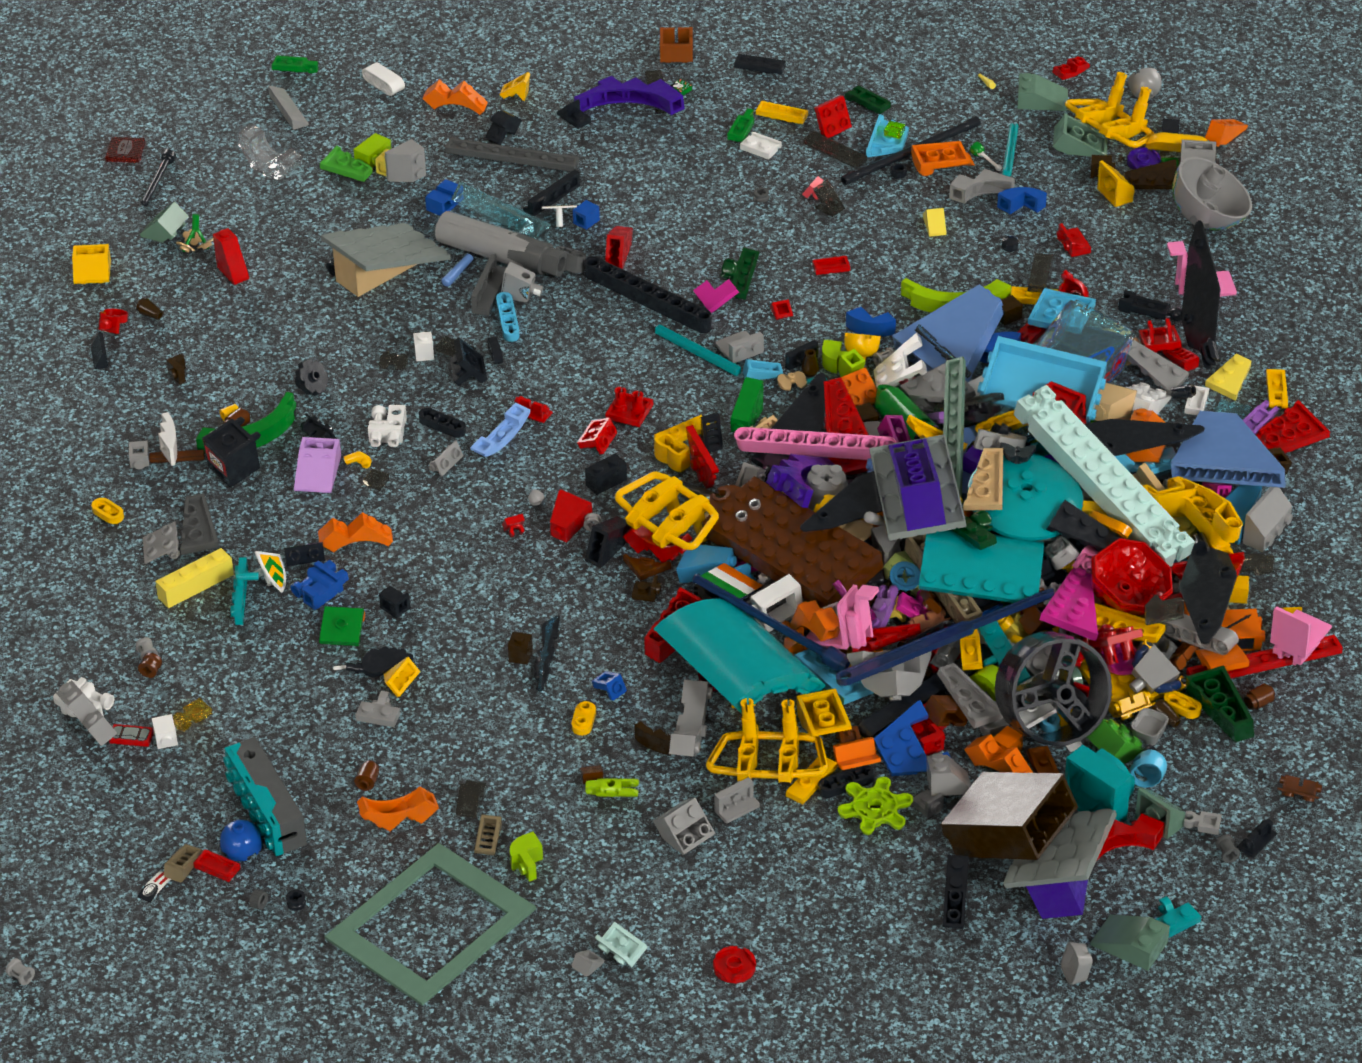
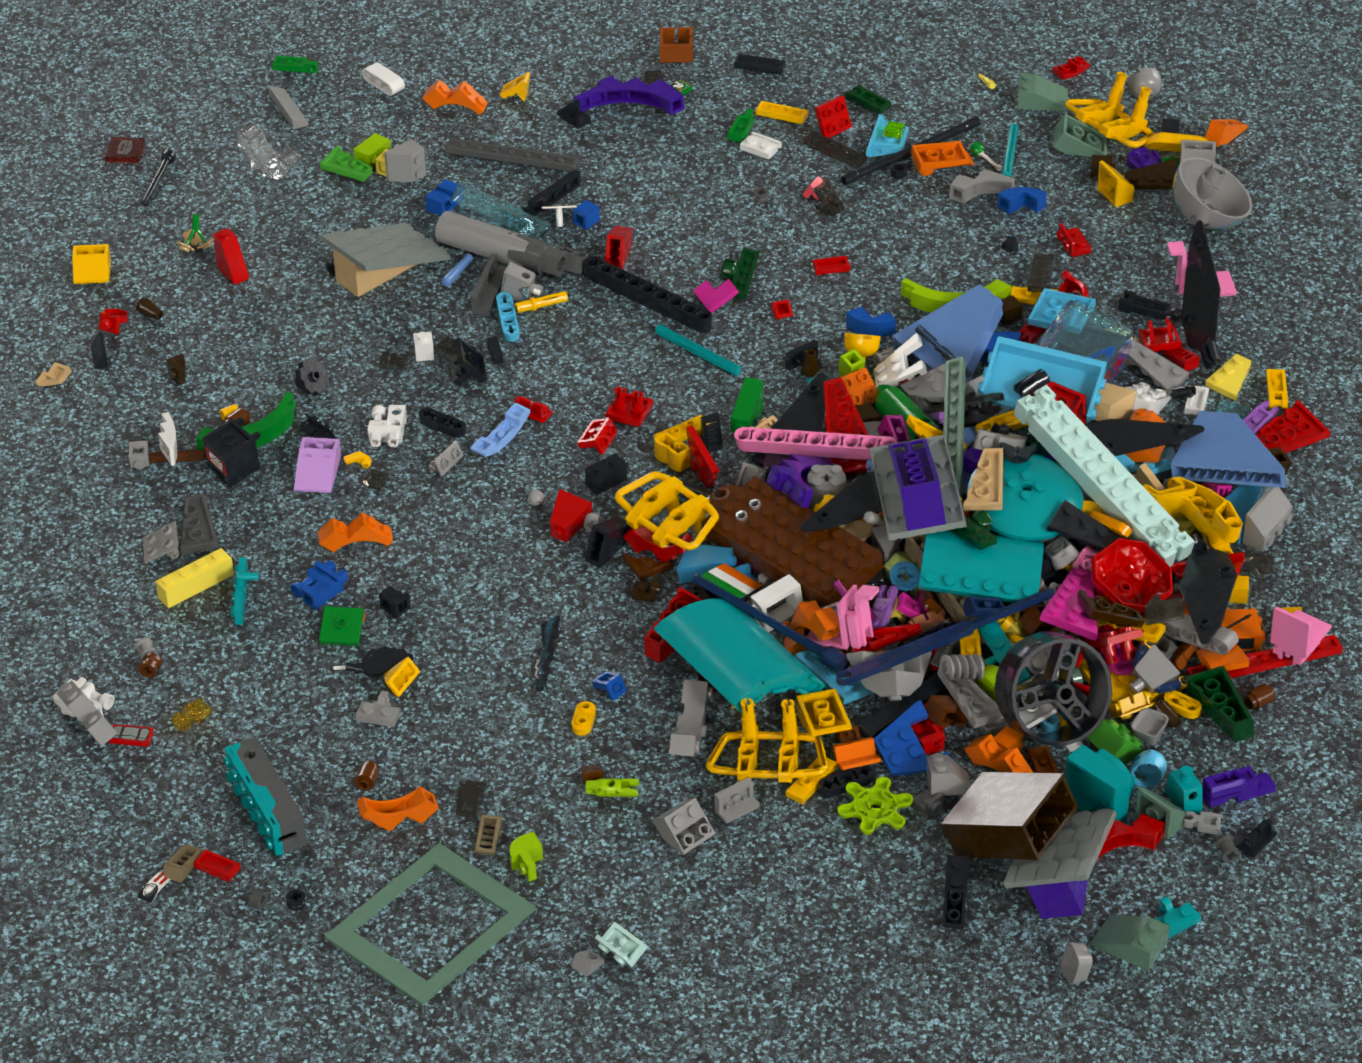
(20, 971): light grey bush -> none
(56, 375): none -> tan slope
(107, 510): yellow plate -> none
(164, 731): white brick -> none
(165, 224): sand green slope -> none
(240, 840): blue cylinder -> none
(272, 569): shield -> none
(304, 554): black hinge -> none
(502, 124): black brick -> none
(512, 523): red tile -> none
(520, 648): dark brown brick -> none
(535, 303): none -> yellow pin
(656, 740): dark brown slope -> none
(734, 964): red tile -> none
(741, 346): light grey bracket -> none
(761, 369): medium azure slope -> none
(786, 381): tan piece -> none
(831, 354): lime brick -> none
(935, 222): light yellow slope -> none
(962, 666): none -> light grey piece
(981, 606): none -> dark blue brick
(1031, 383): none -> black arm
(1100, 609): none -> dark brown wing
(1184, 789): none -> teal torso
(1236, 784): none -> dark purple plate
(1292, 787): reddish brown hinge -> none

